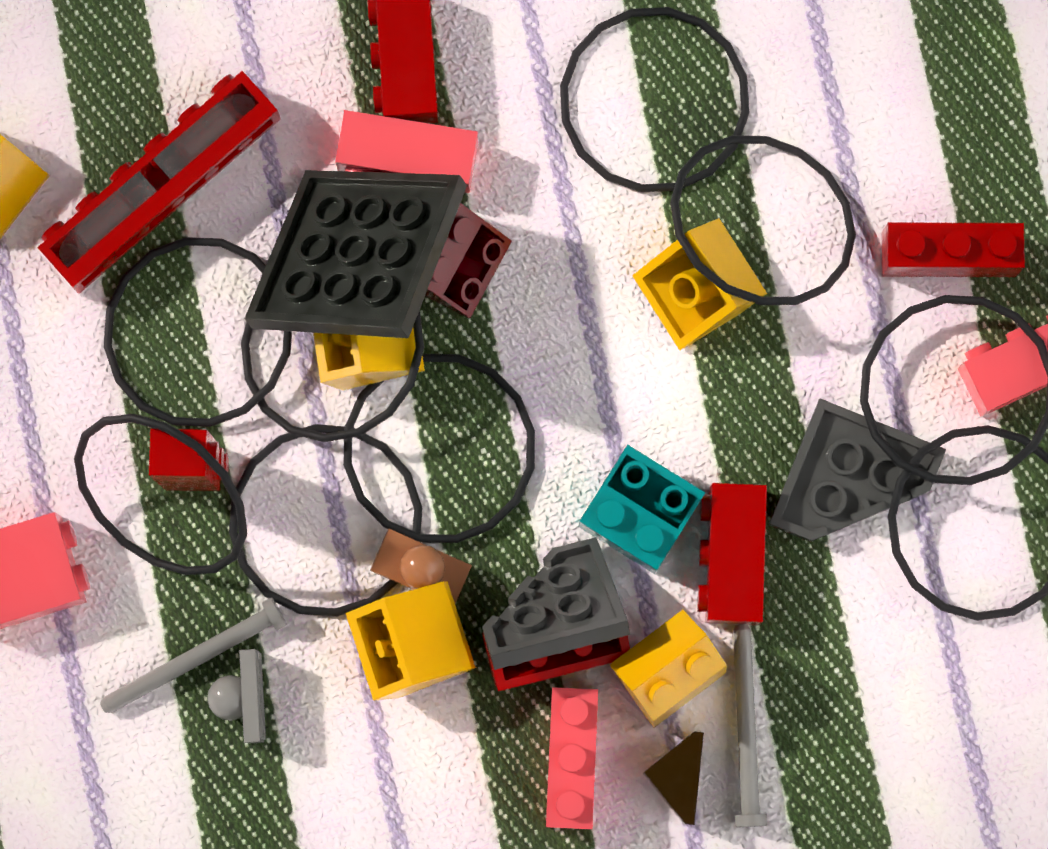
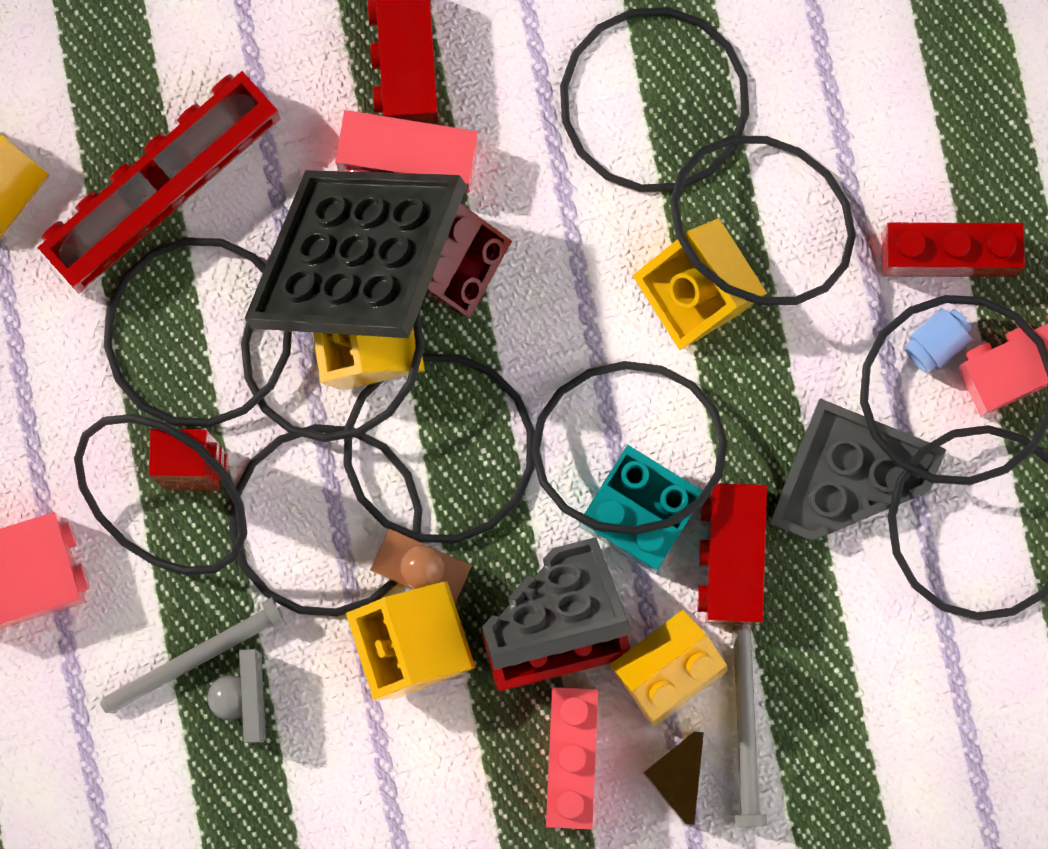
(616, 528): none -> black piece
(938, 340): none -> light blue brick

